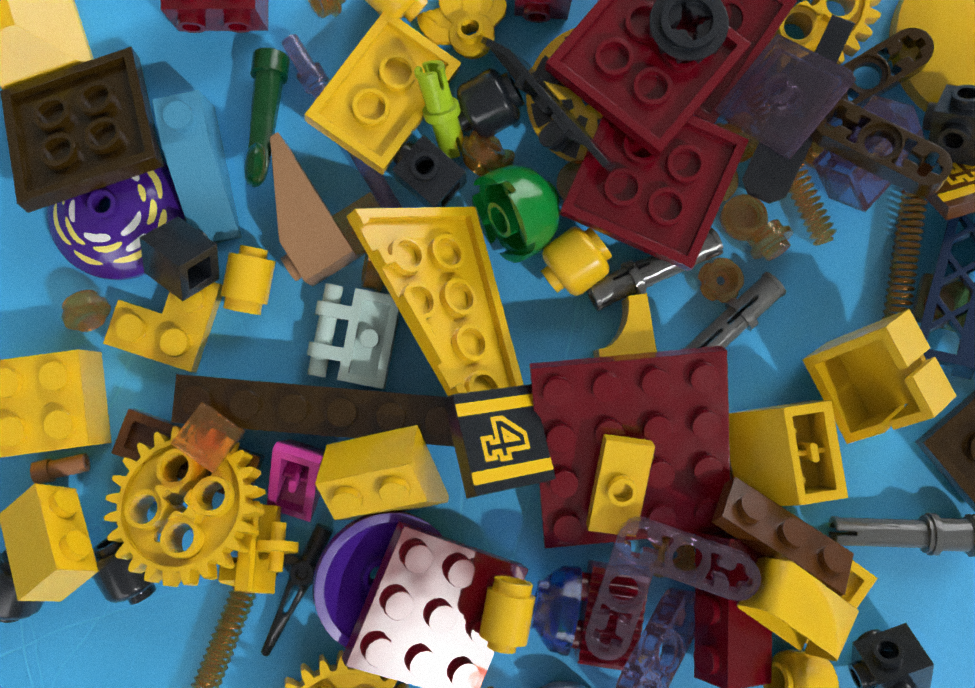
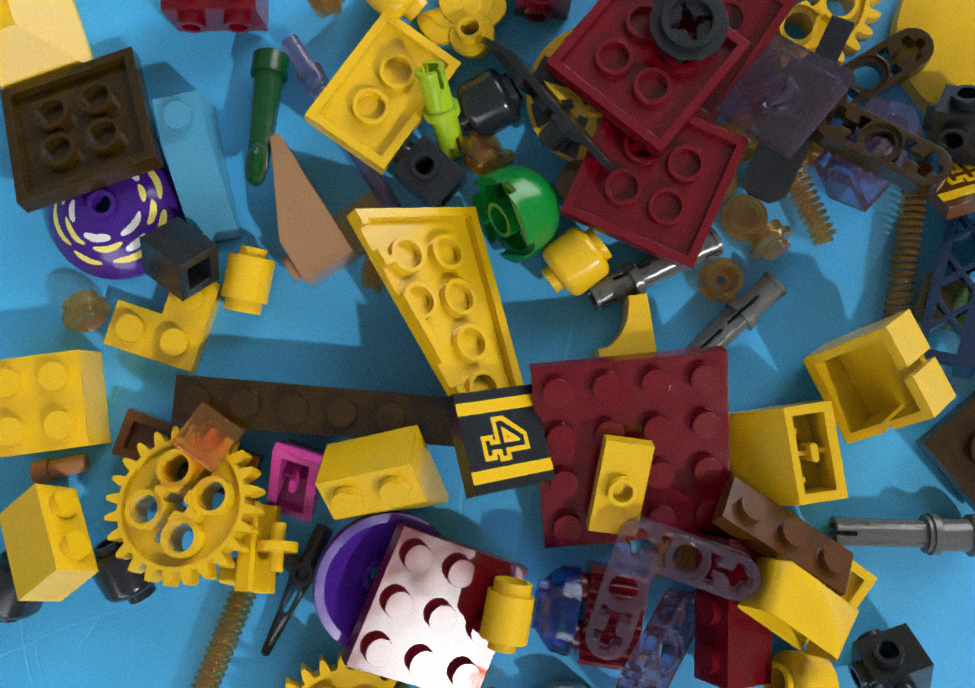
(367, 341): light aqua plate -> none

